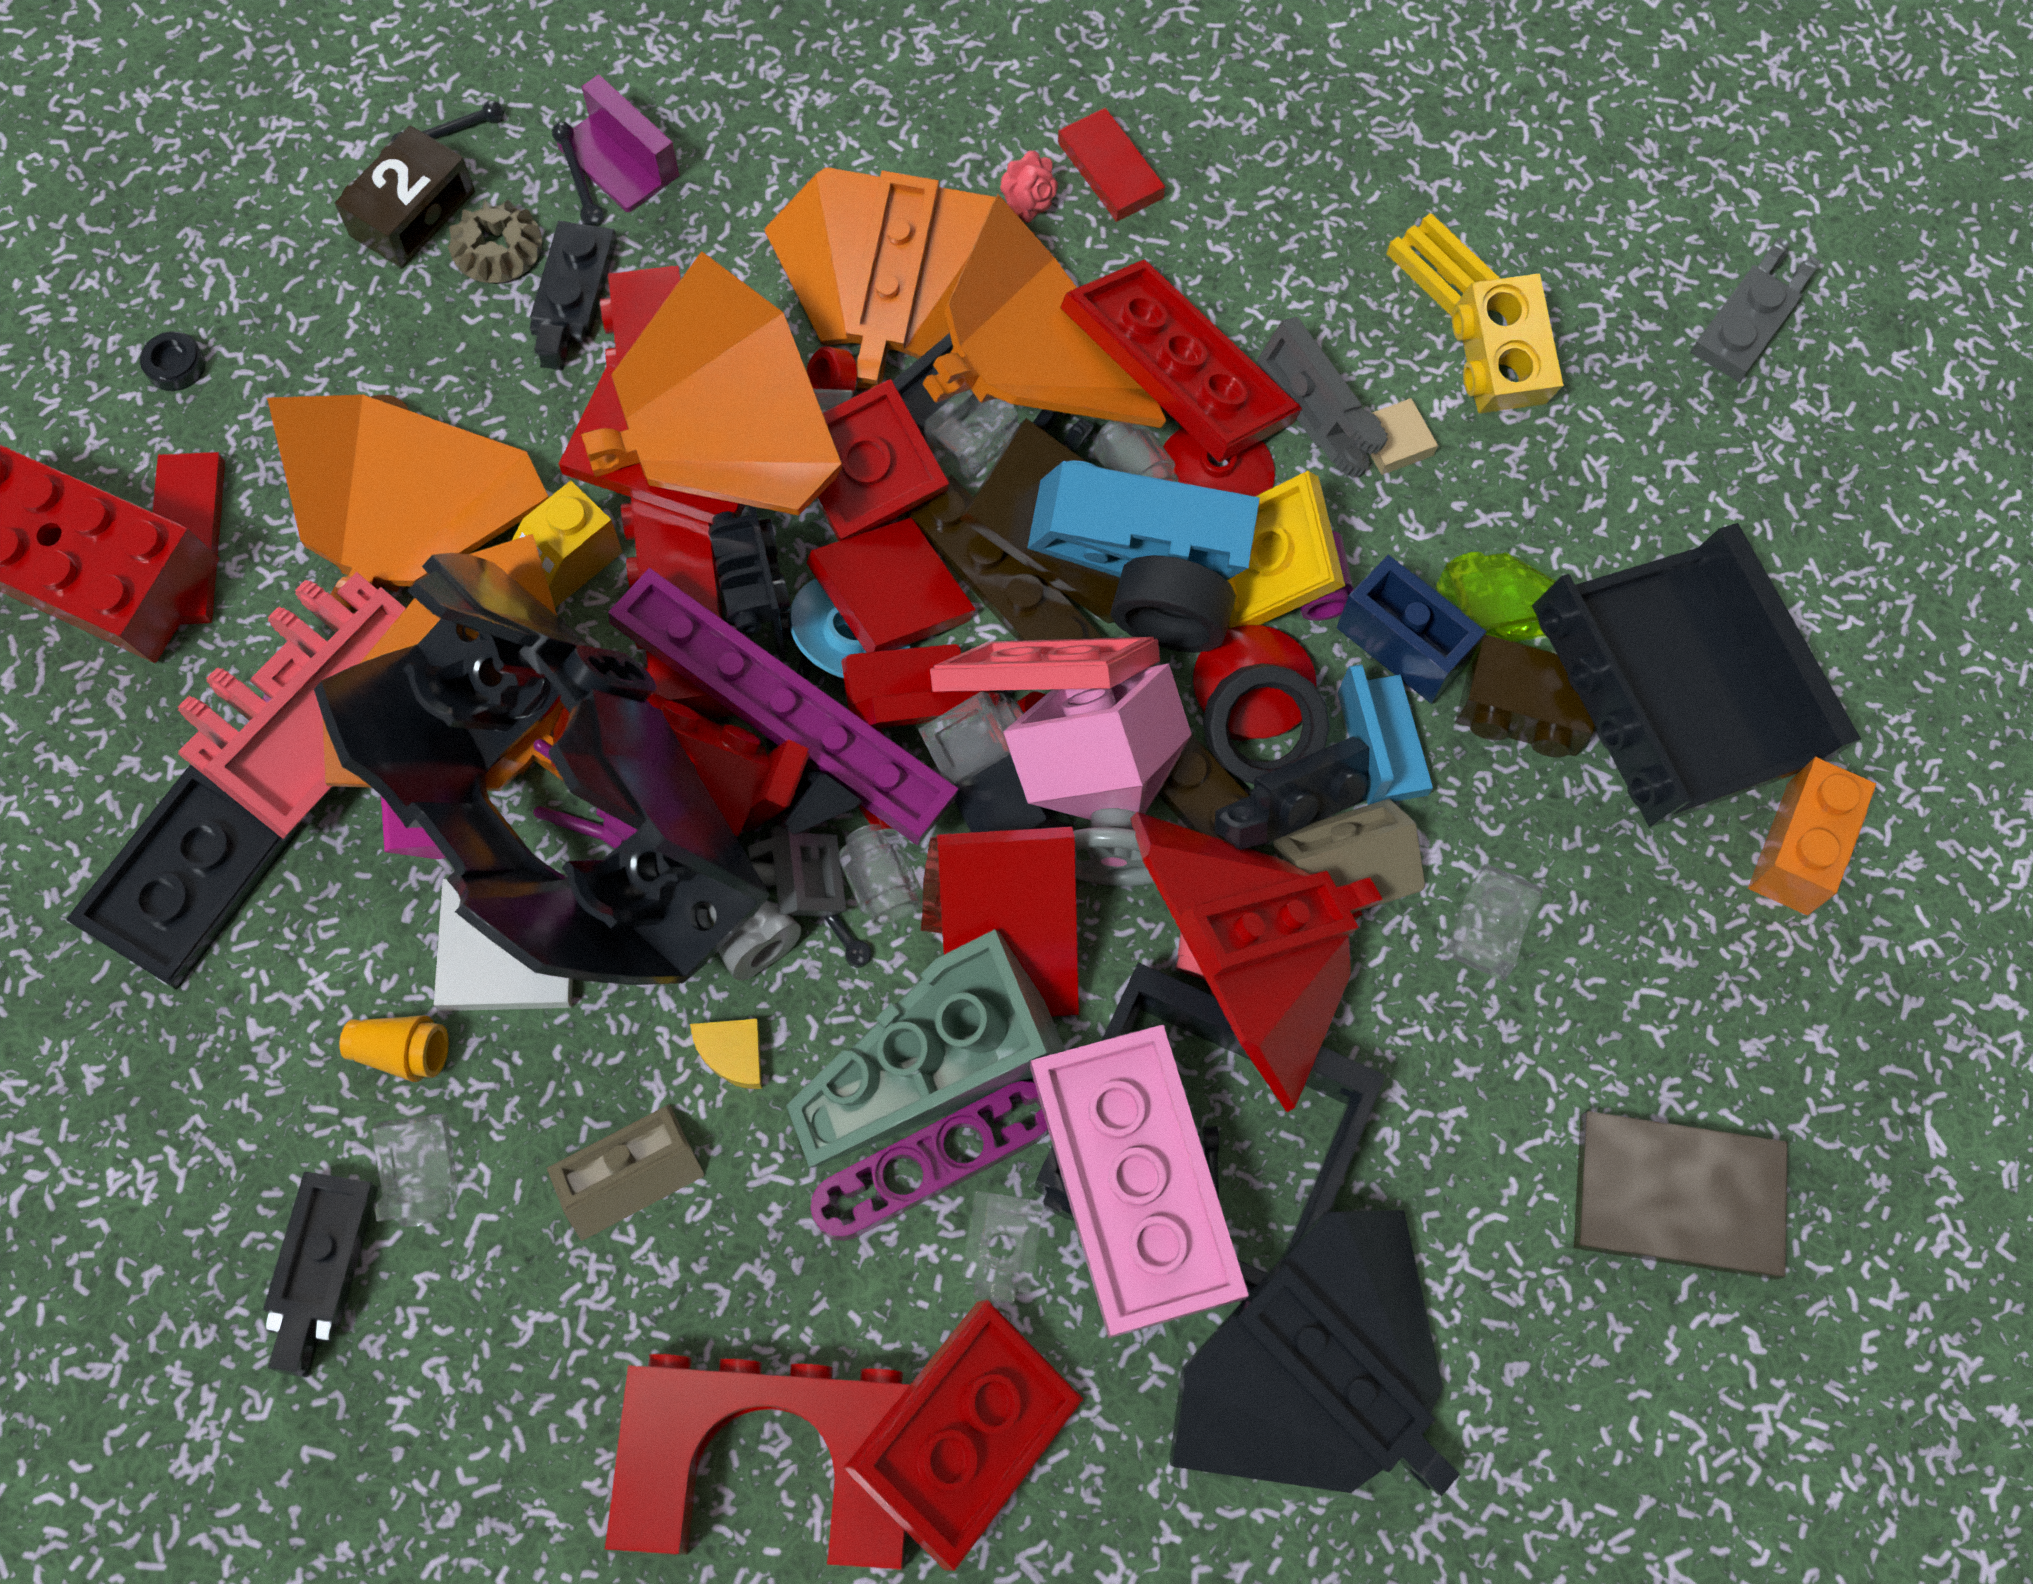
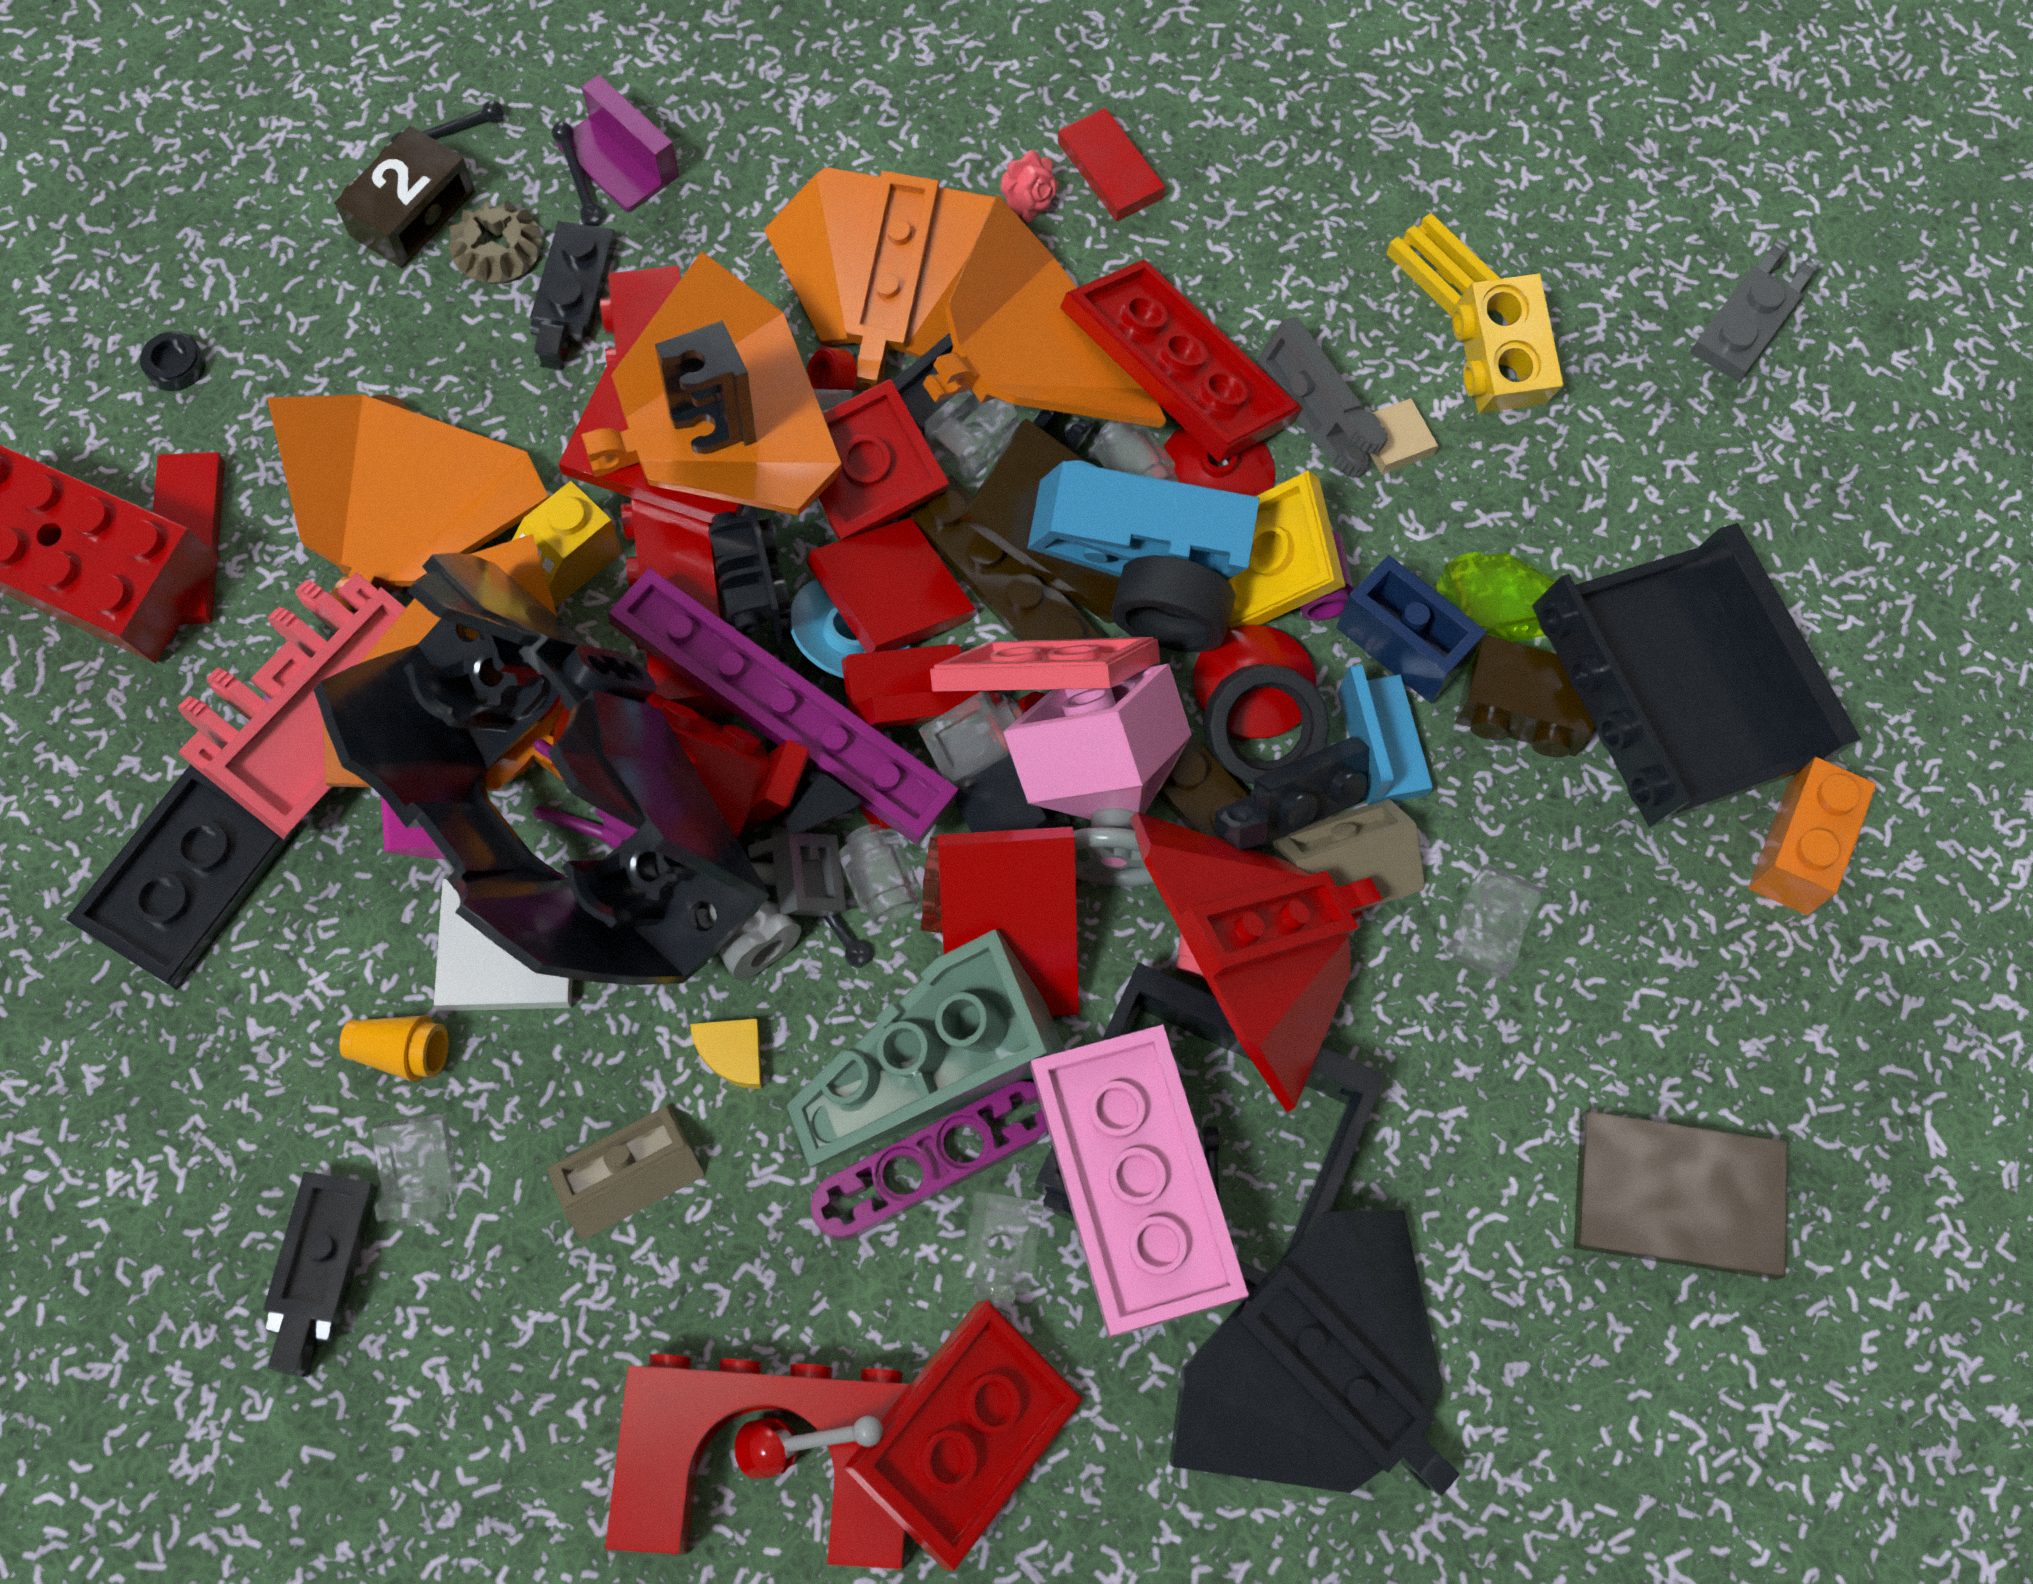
(707, 383): none -> hinge
(770, 1445): none -> hinge

